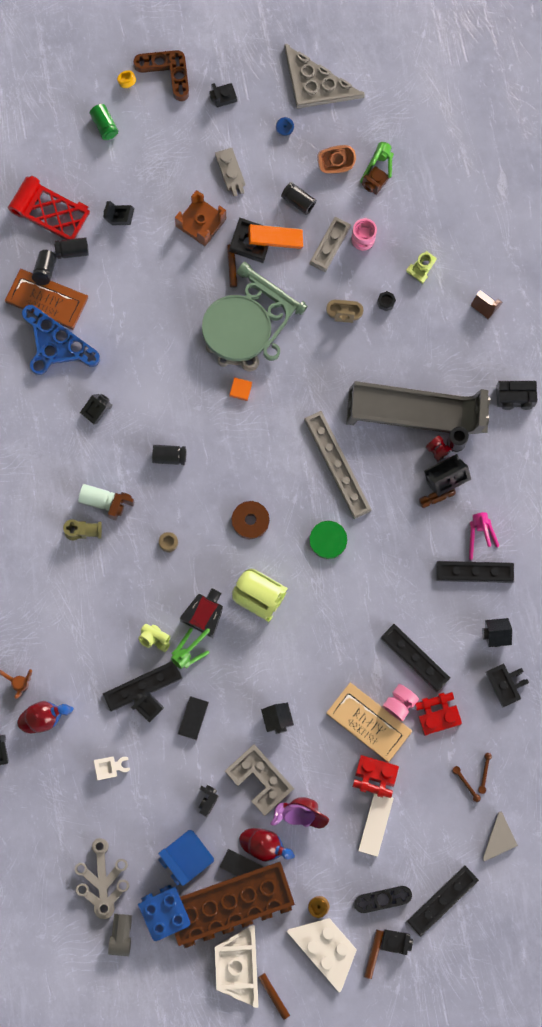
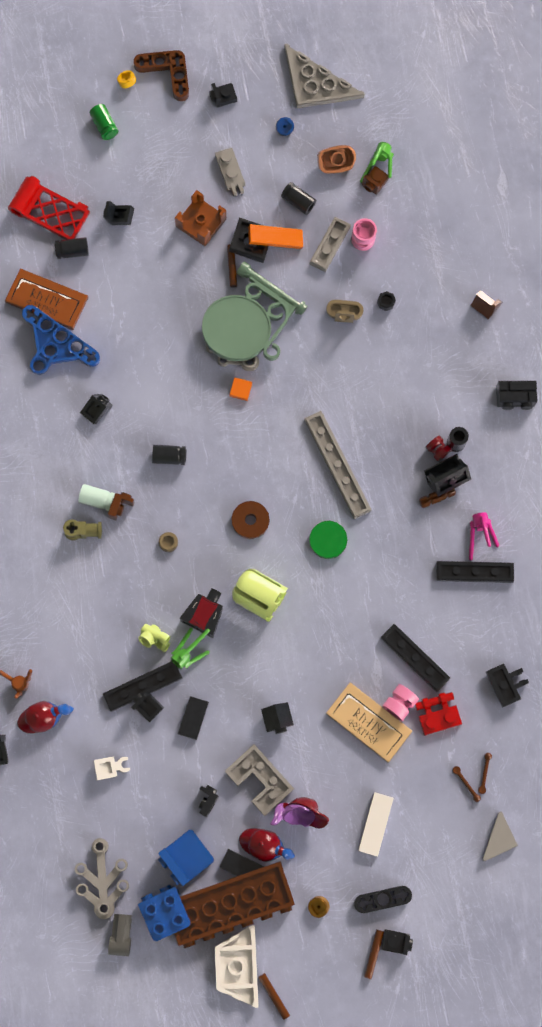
(44, 267): black piece -> none
(326, 948): white wing -> none
(376, 771): red plate -> none
(417, 408): dark grey panel -> none
(419, 270): yellowish green plate -> none
(442, 900): black tile -> none
(497, 632): black brick -> none

